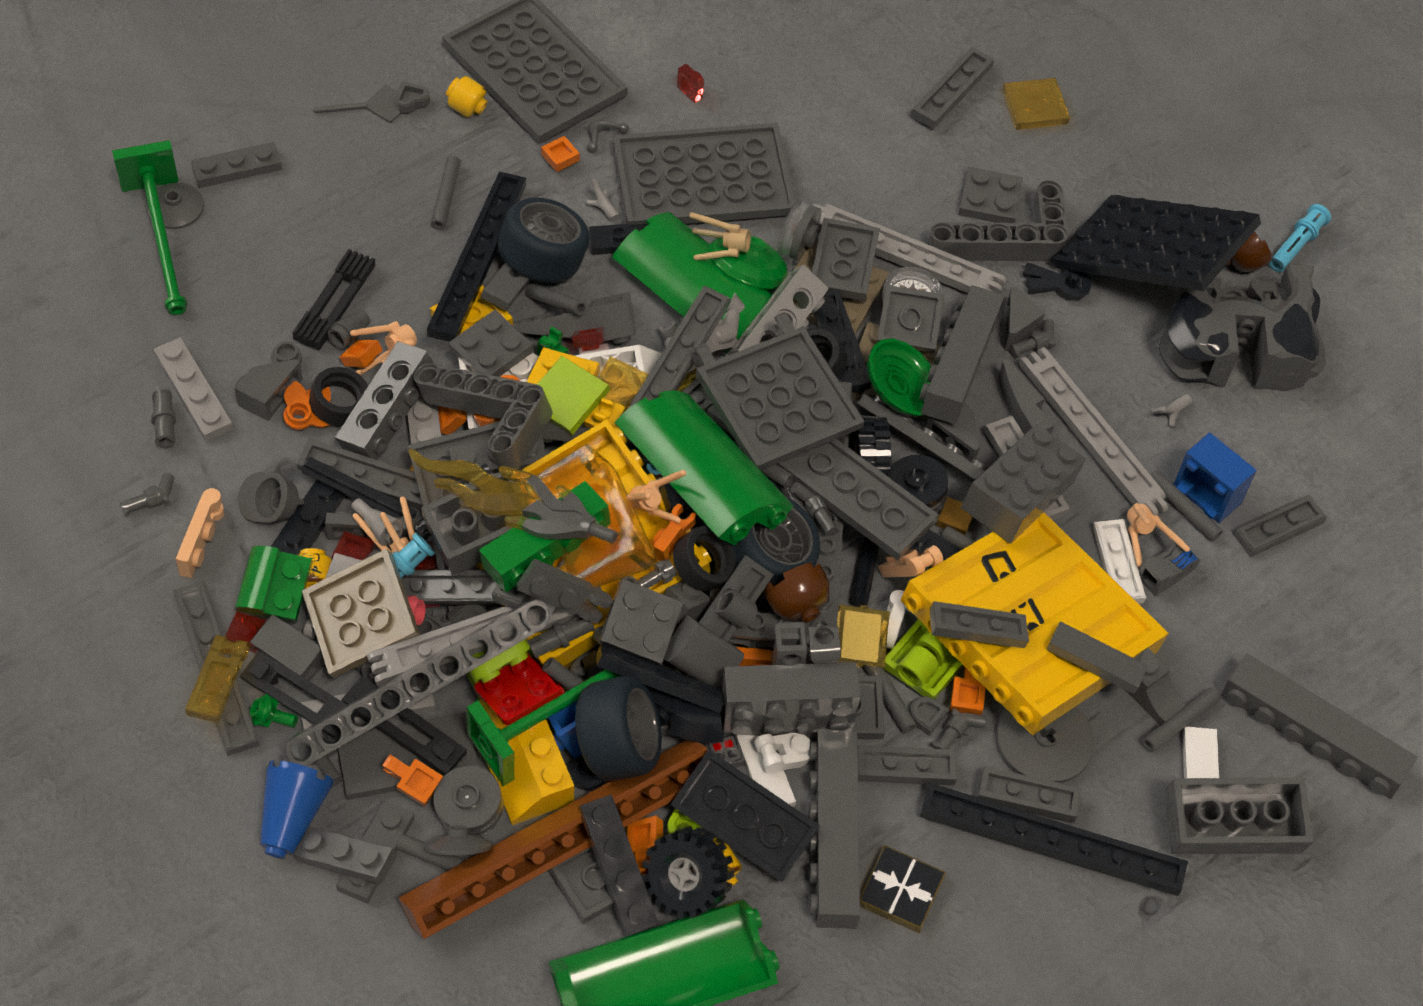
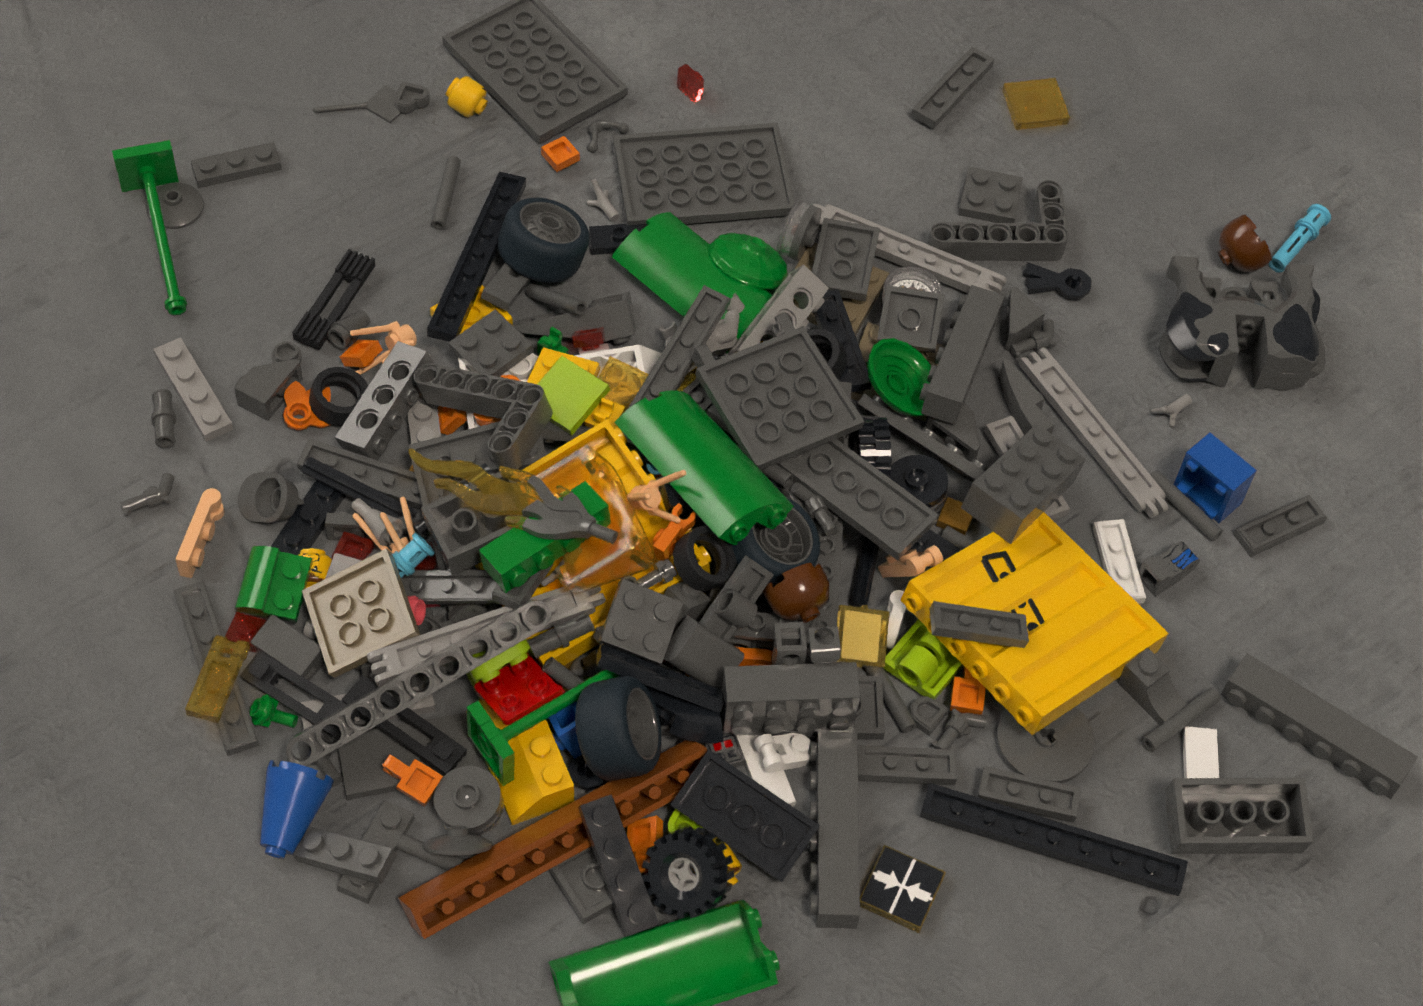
(563, 590): dark grey hinge -> none
(733, 238): tan plant -> none
(1097, 657): dark grey tile -> none
(1144, 522): light nougat plant -> none
(1157, 242): black plate -> none

